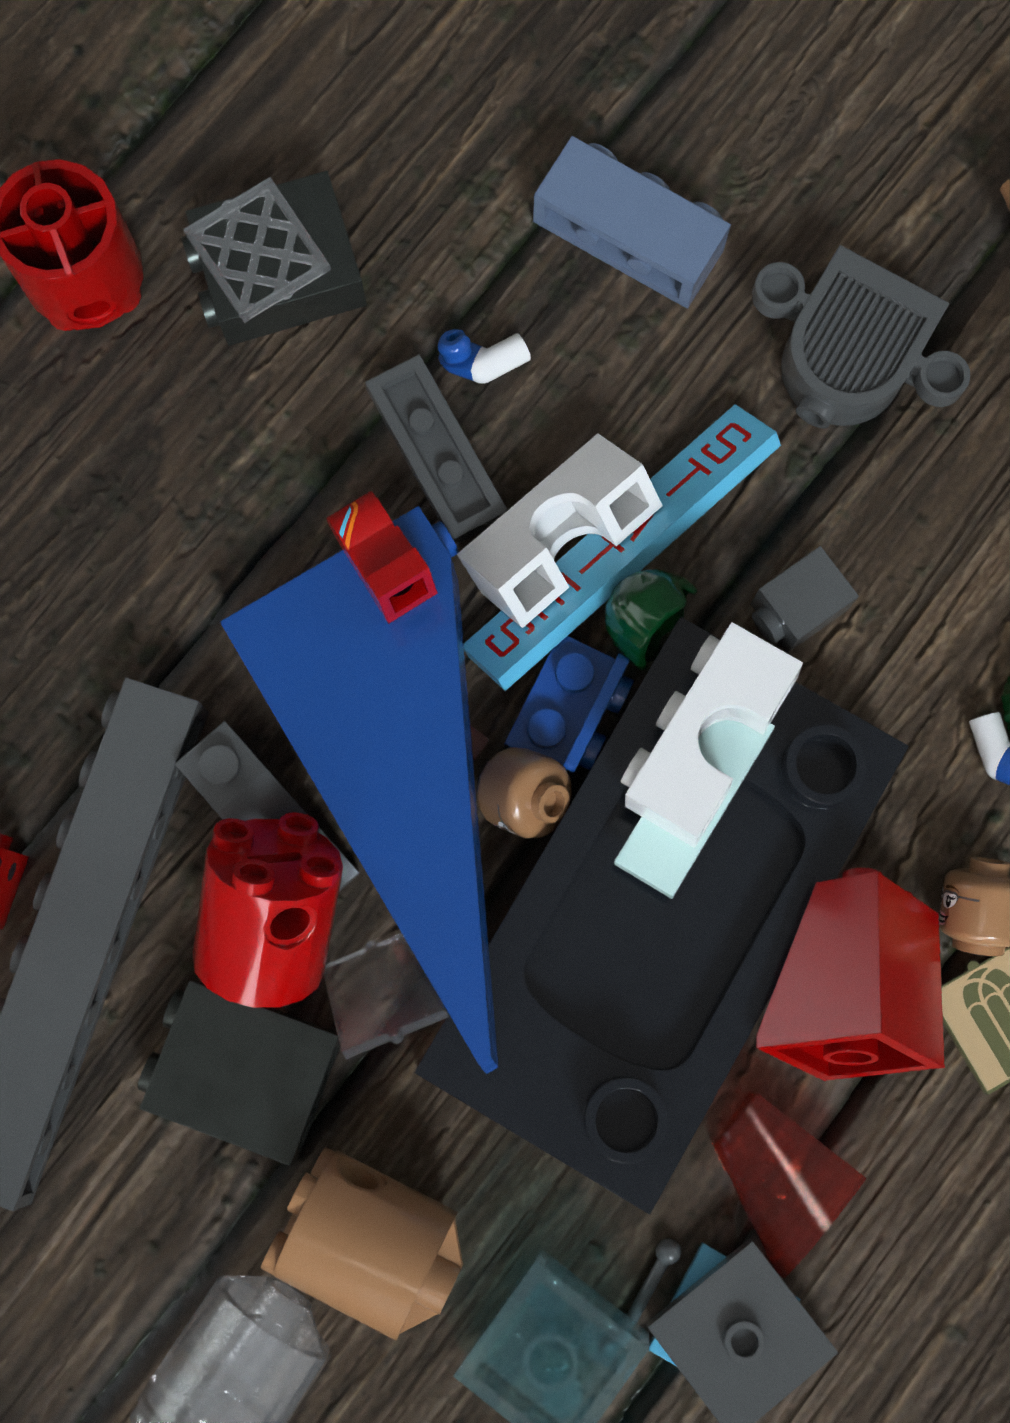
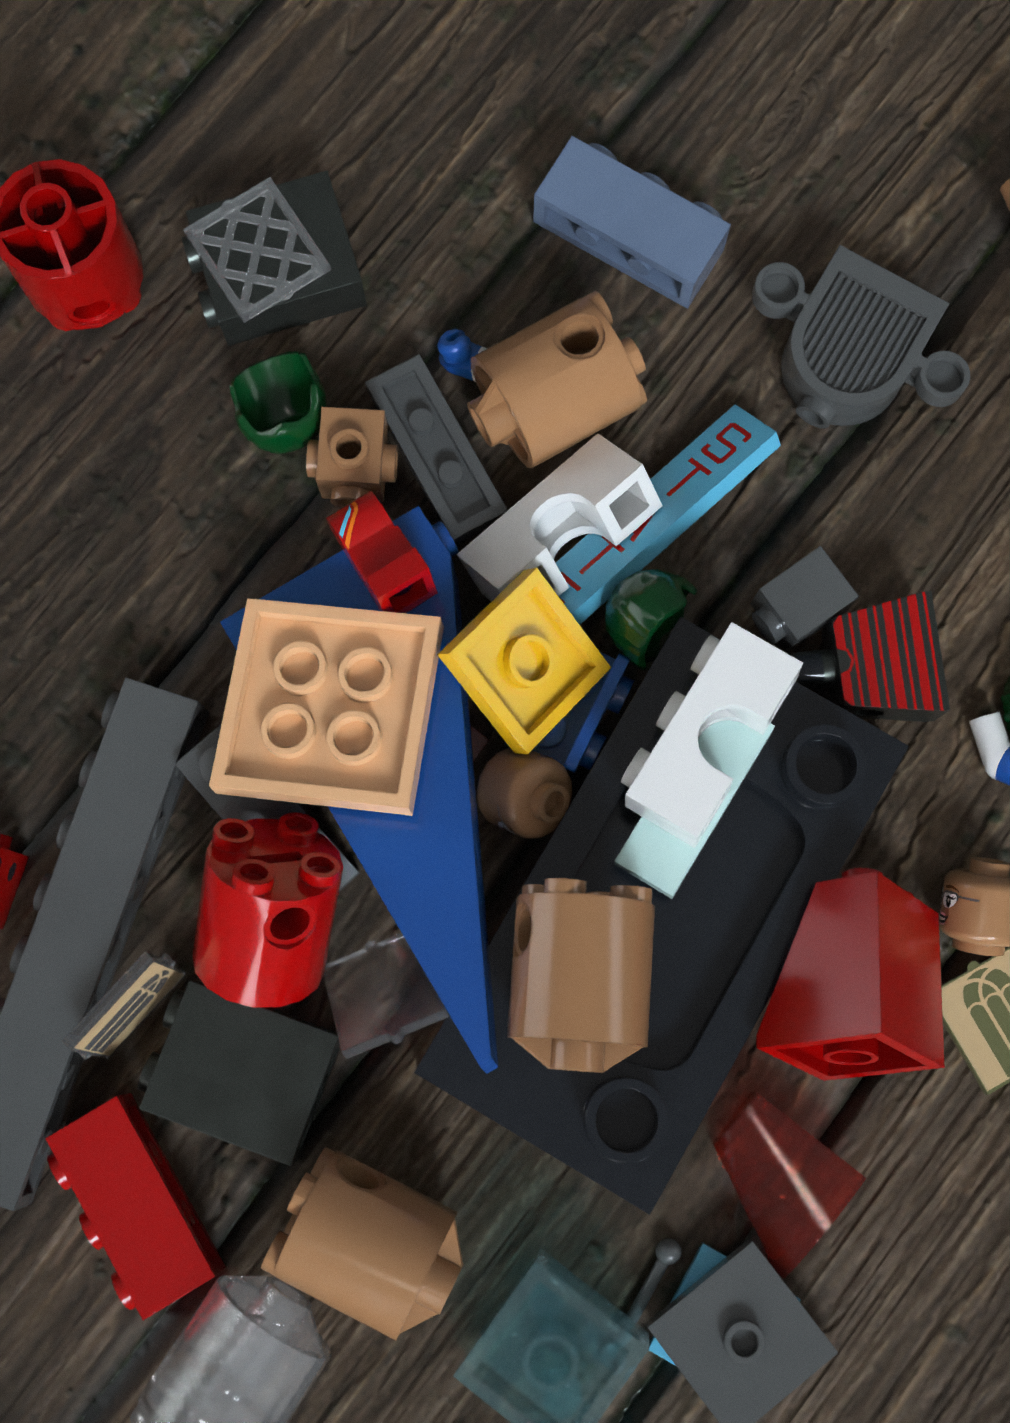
(124, 1006): none -> clear piece
(133, 1206): none -> red brick
(279, 402): none -> dark green hair
(328, 706): none -> light nougat plate
(352, 455): none -> medium nougat brick
(525, 661): none -> yellow plate
(556, 382): none -> medium nougat cylinder
(581, 973): none -> medium nougat cylinder
(882, 661): none -> torso

